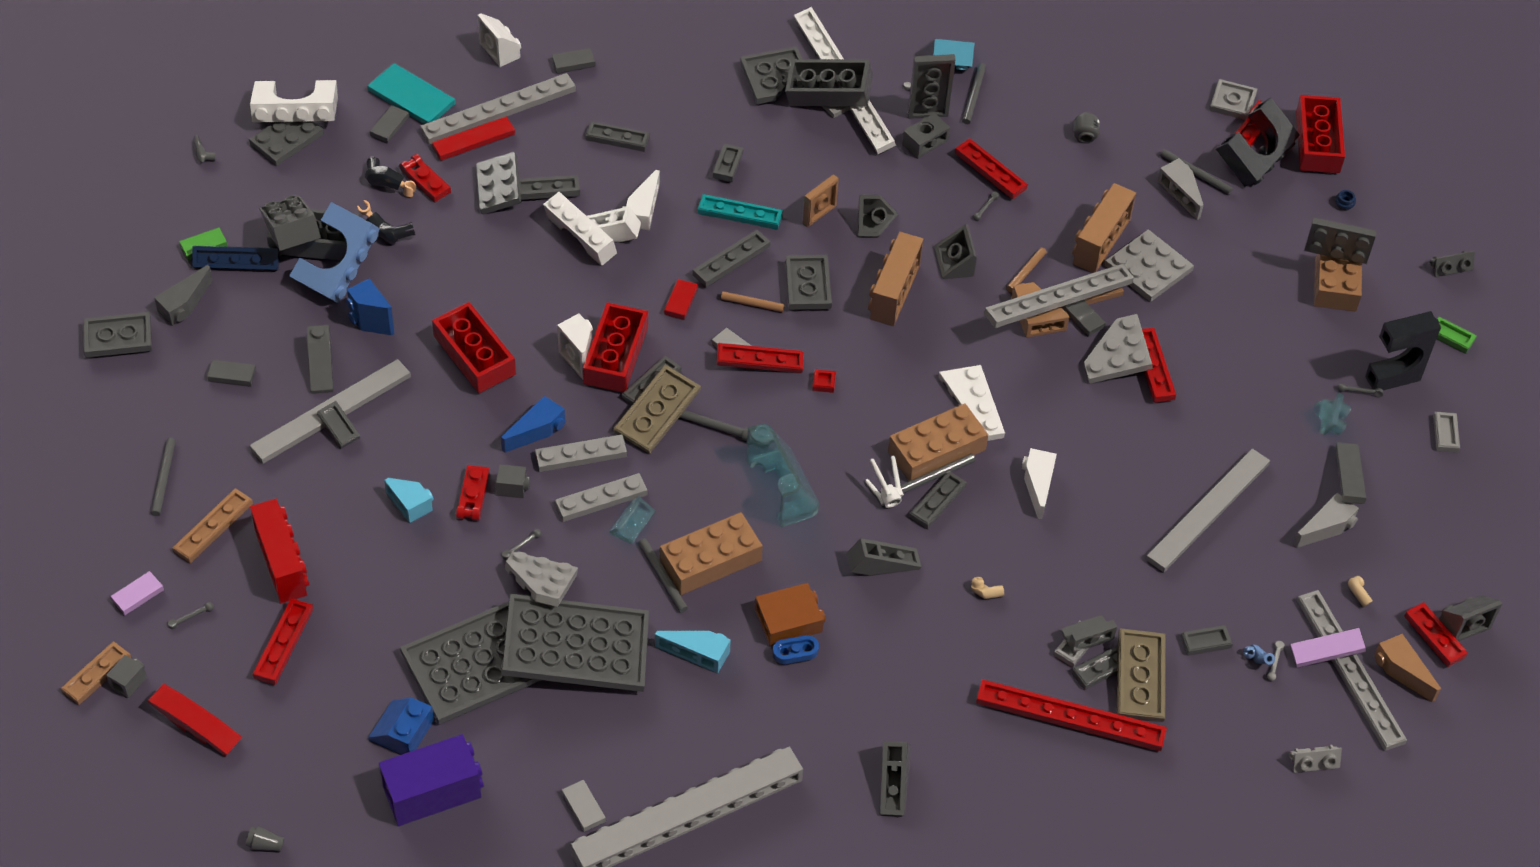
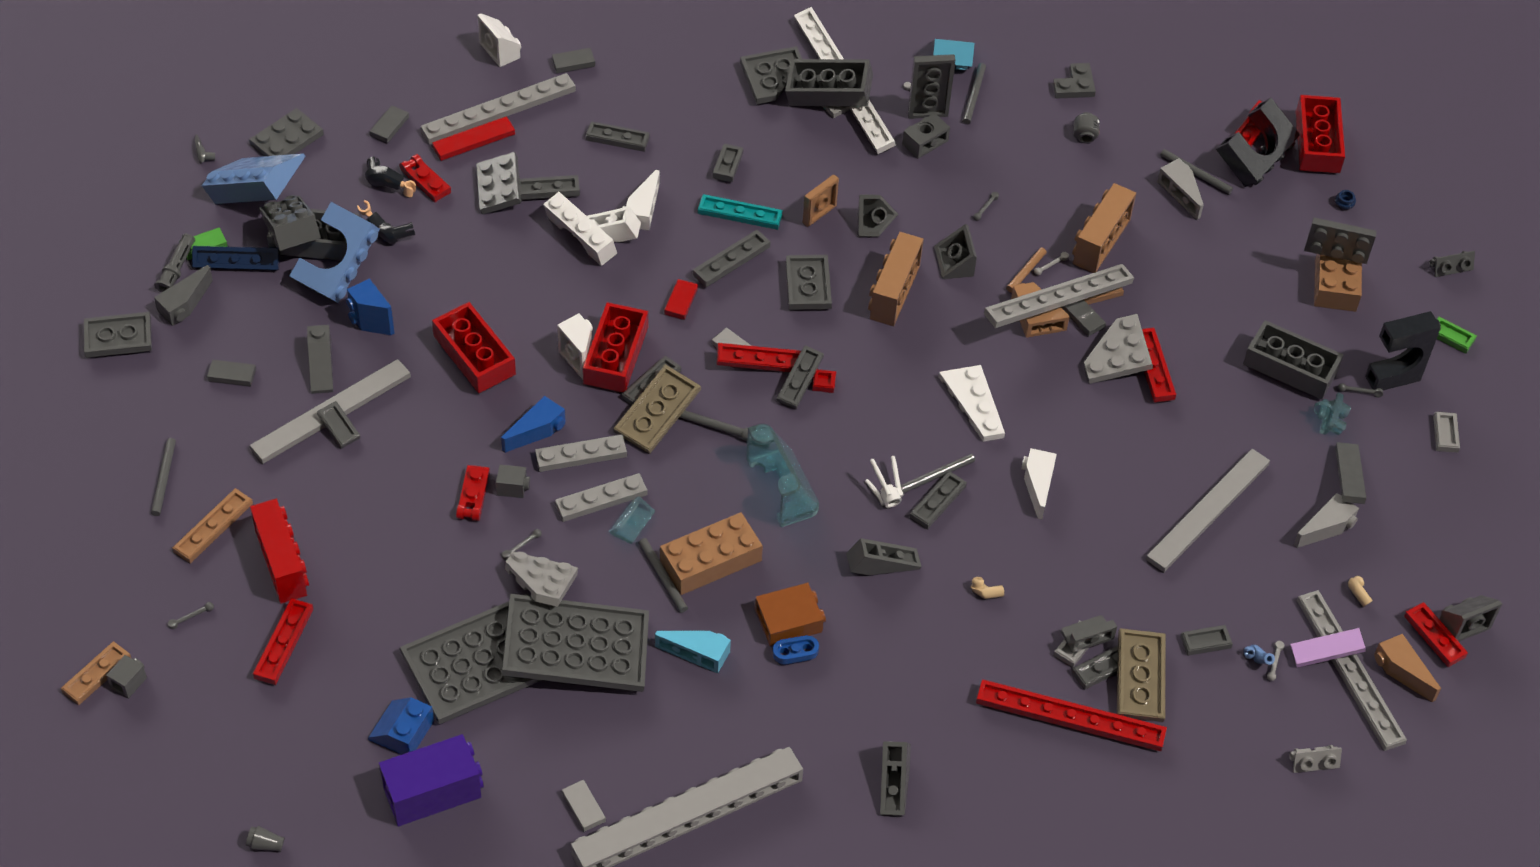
(137, 593): lavender tile -> none
(172, 271): none -> dark grey pin
(195, 719): red slope -> none
(252, 178): none -> medium blue slope
(316, 107): white arch -> none
(409, 498): medium azure slope -> none
(411, 94): teal tile -> none
(752, 301): medium nougat bar -> none
(800, 377): none -> dark grey tile
(937, 441): medium nougat brick -> none
(991, 168): red plate -> none
(1064, 256): none -> light grey hinge
(1078, 86): none -> dark grey plate
(1152, 265): light grey plate -> none
(1233, 99): light grey tile -> none
(1293, 359): none -> dark grey brick

